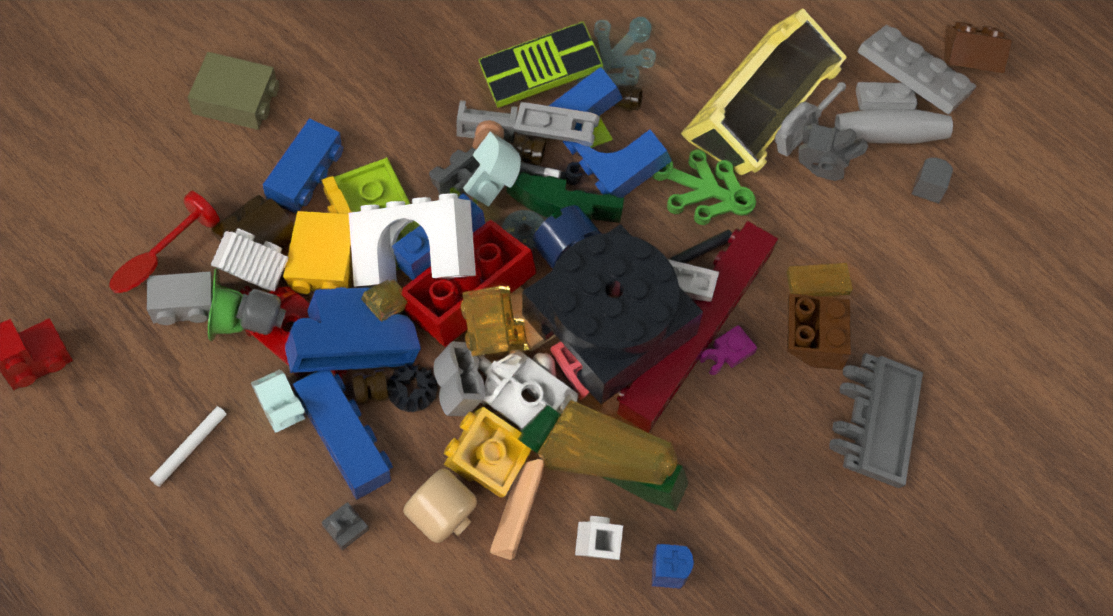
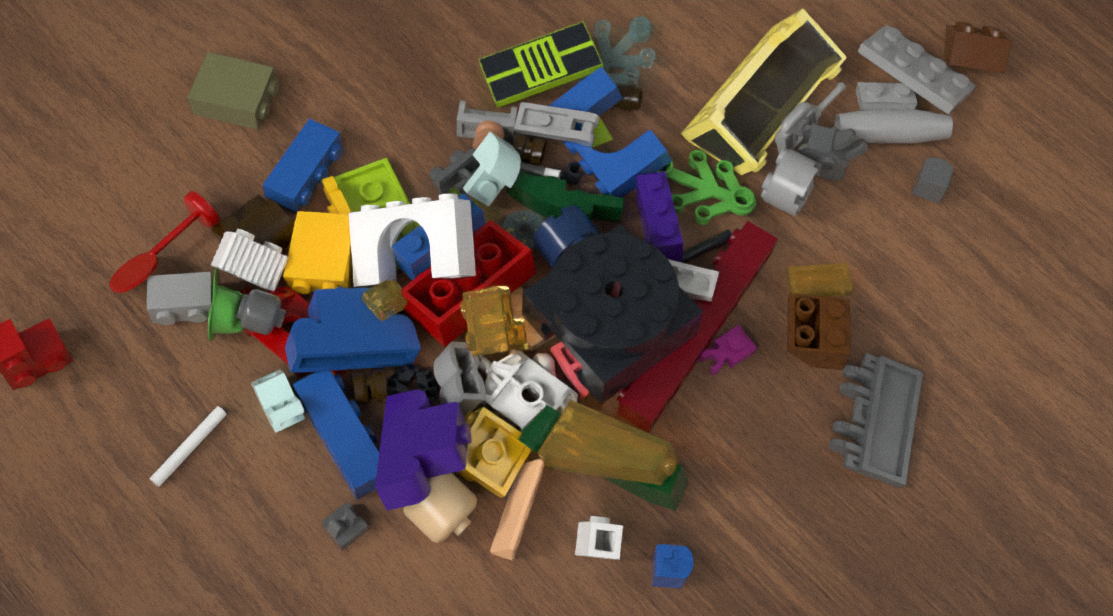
(418, 445): none -> dark purple brick
(659, 215): none -> dark purple brick
(791, 181): none -> light grey brick

